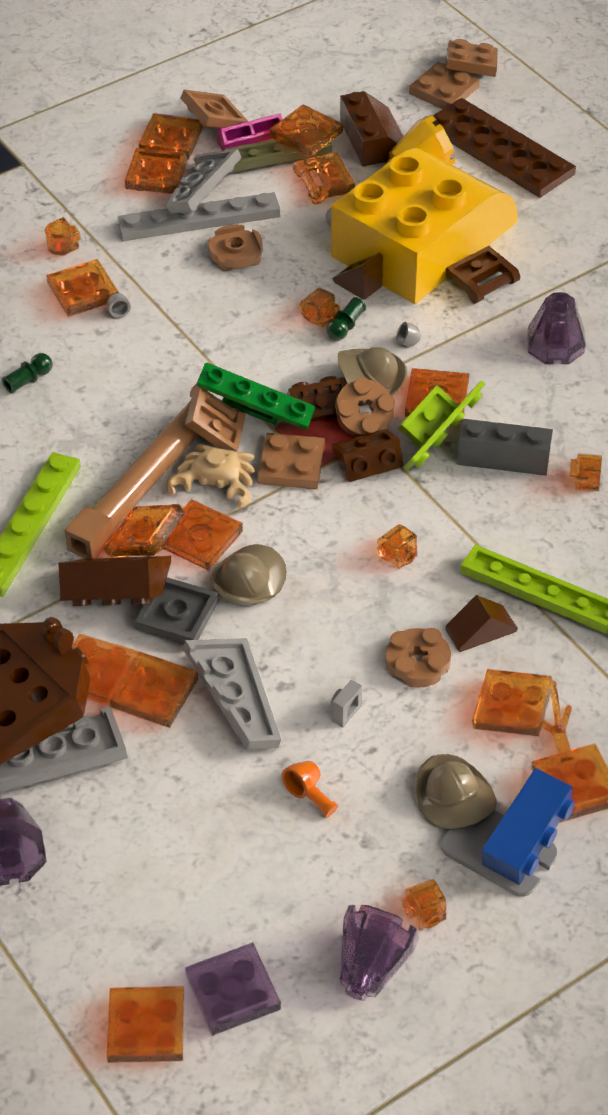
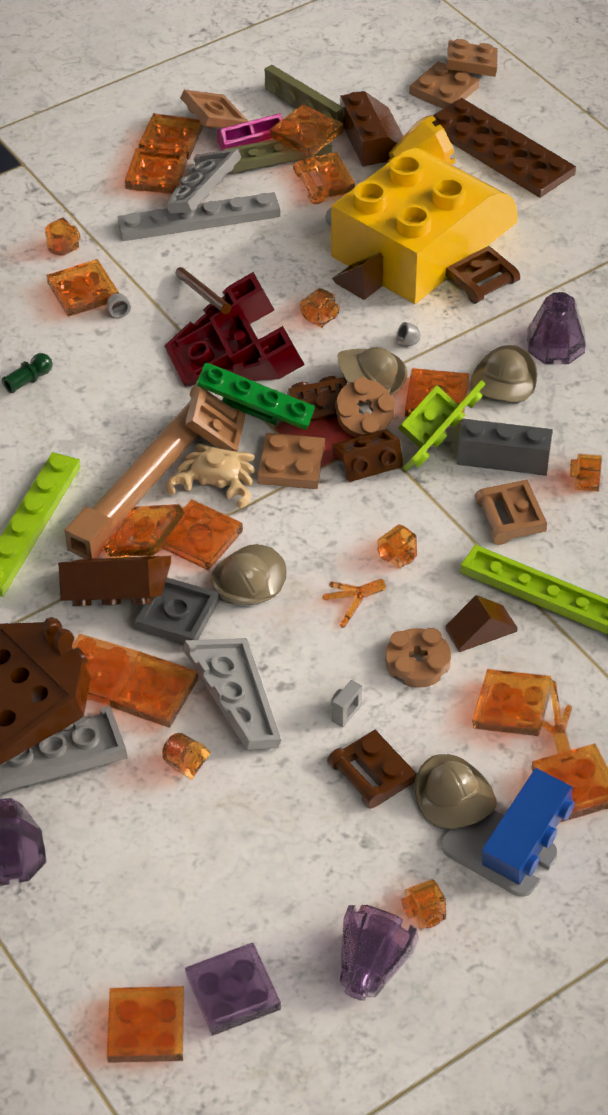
(184, 754): none -> clear orange plate
(203, 290): none -> reddish brown bar
(231, 341): none -> dark red wedge
(247, 252): medium nougat plate -> none
(297, 93): none -> olive plate
(301, 781): orange bar -> none
(345, 319): dark green pin -> none
(358, 591): none -> clear orange plant
(379, 762): none -> reddish brown plate
(508, 374): none -> dark tan hat
(520, 506): none -> medium nougat plate

